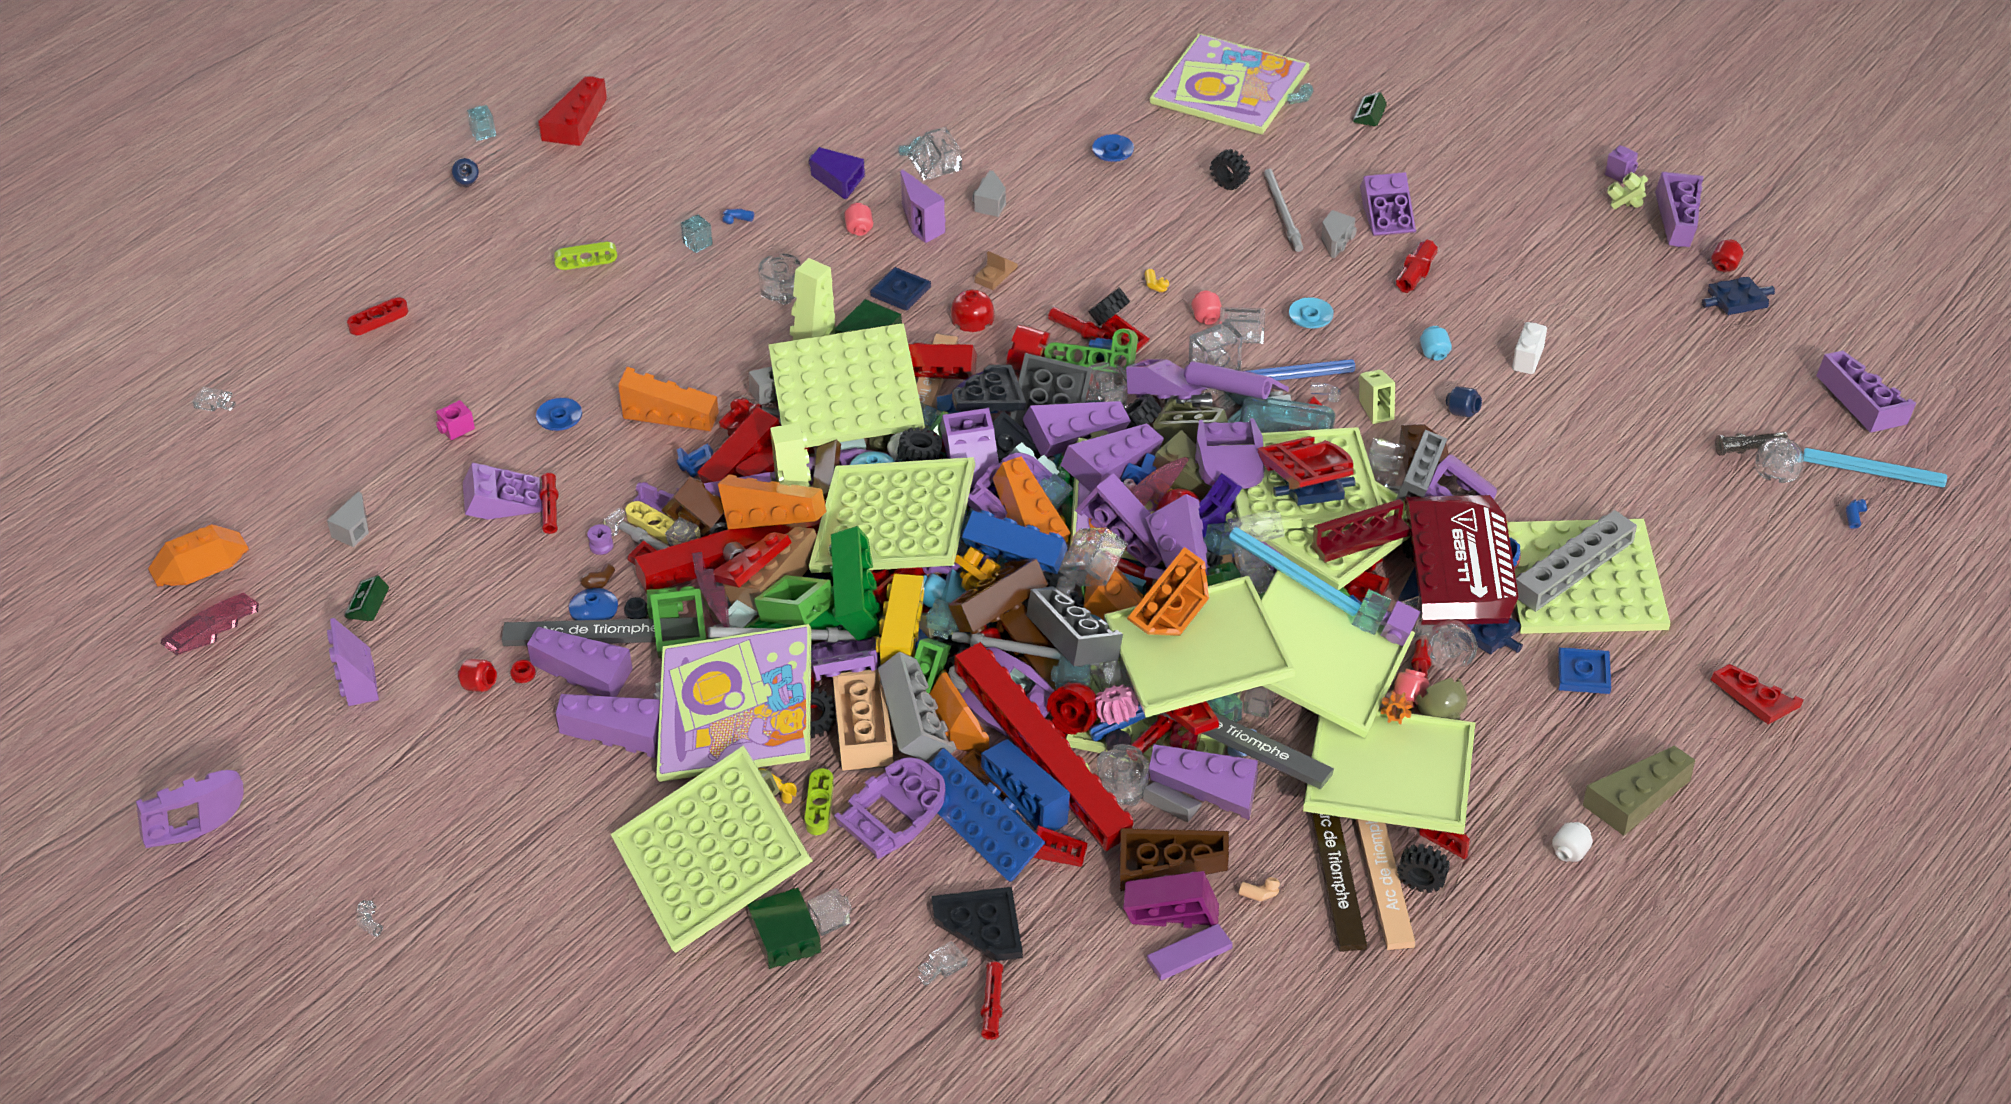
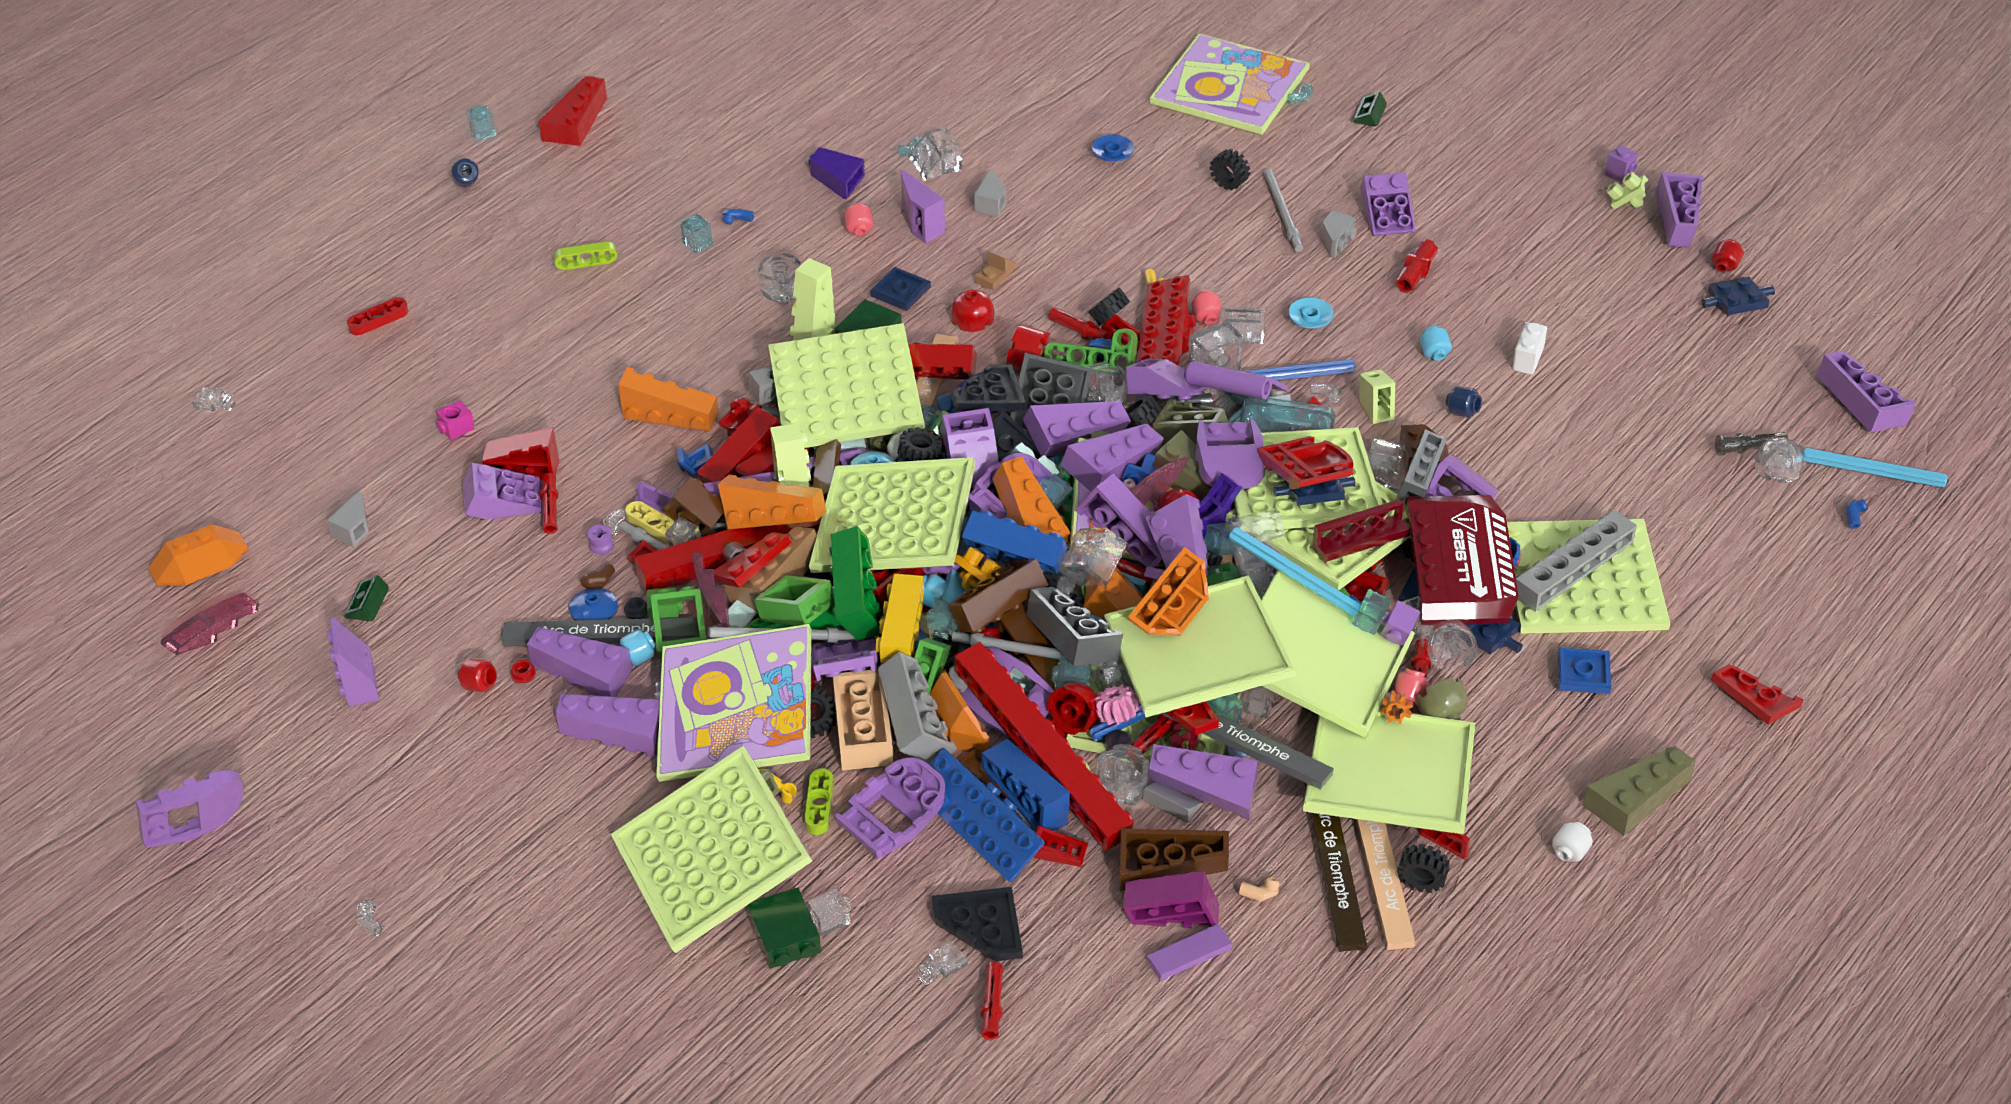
(525, 453): none -> red wedge
(559, 414): blue dish -> none
(640, 646): none -> medium azure head
(1166, 320): none -> red bracket

